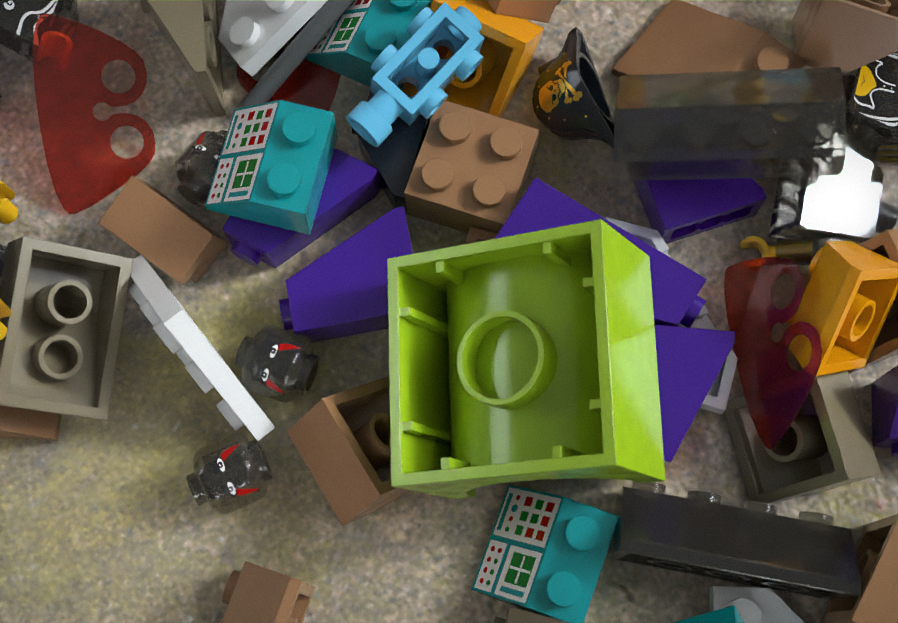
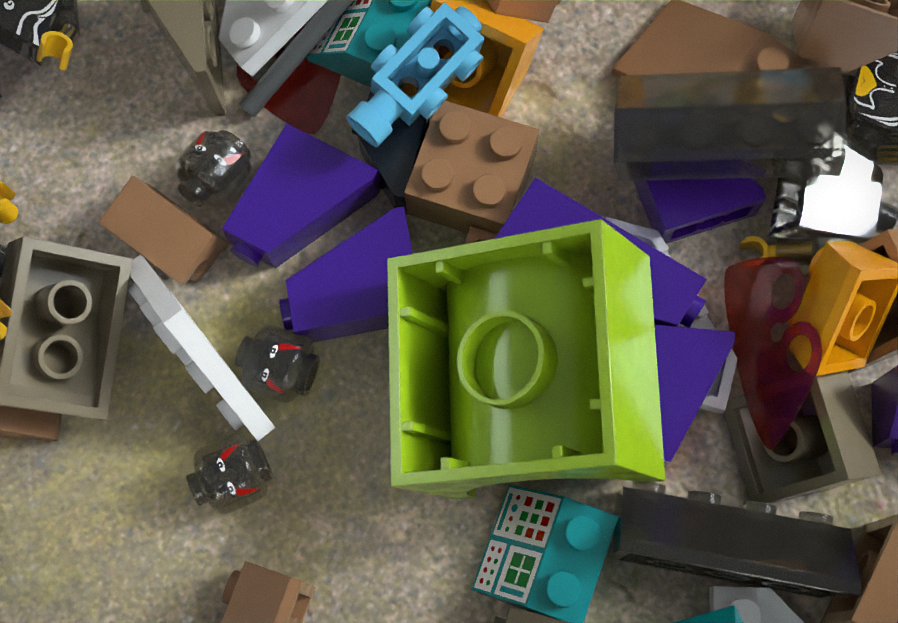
(67, 87): clear red piece -> none
(274, 164): teal slope -> none
(349, 449): medium nougat slope -> none
(570, 95): black hat -> none

